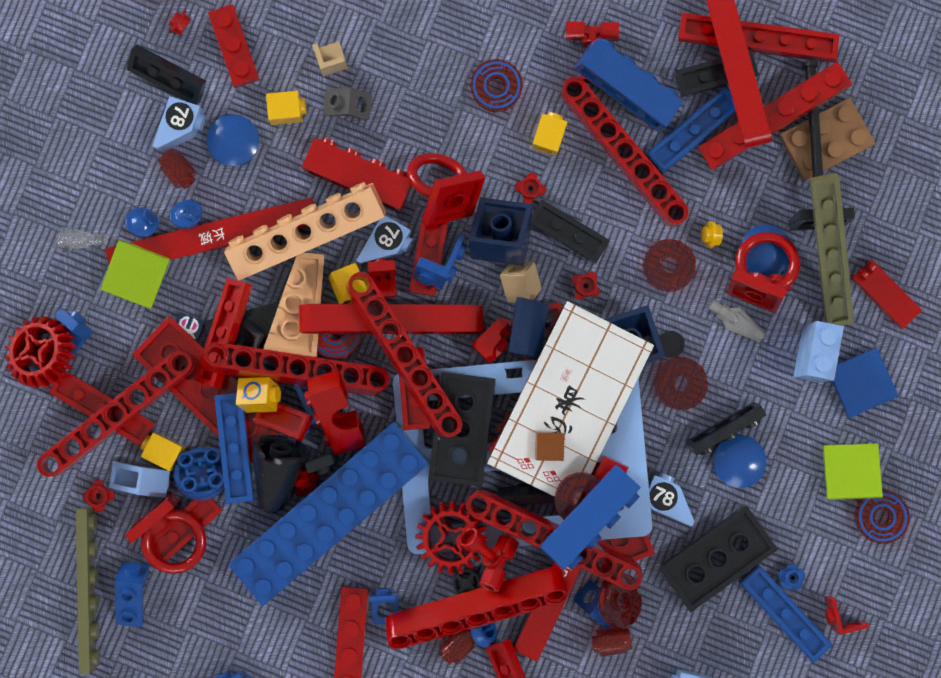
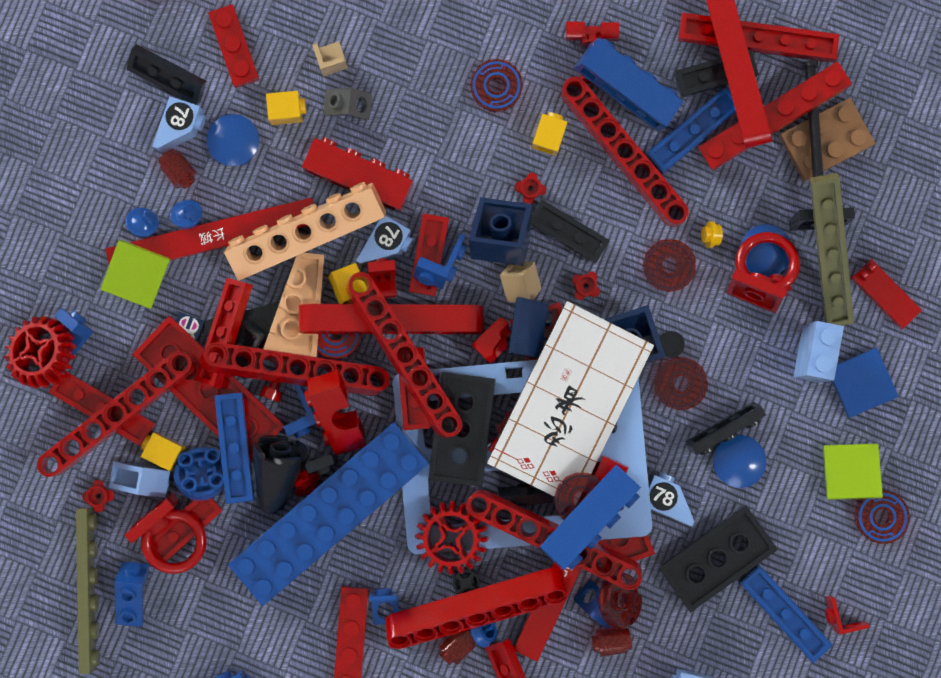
(74, 239): clear cone -> none
(179, 22): red plate -> none
(257, 394): yellow brick -> none
(285, 421): red tile -> none
(449, 197): red tile -> none
(493, 558): red bar -> none
(549, 446): dark orange tile -> none
(737, 321): light grey piece -> none
(786, 572): blue plate -> none

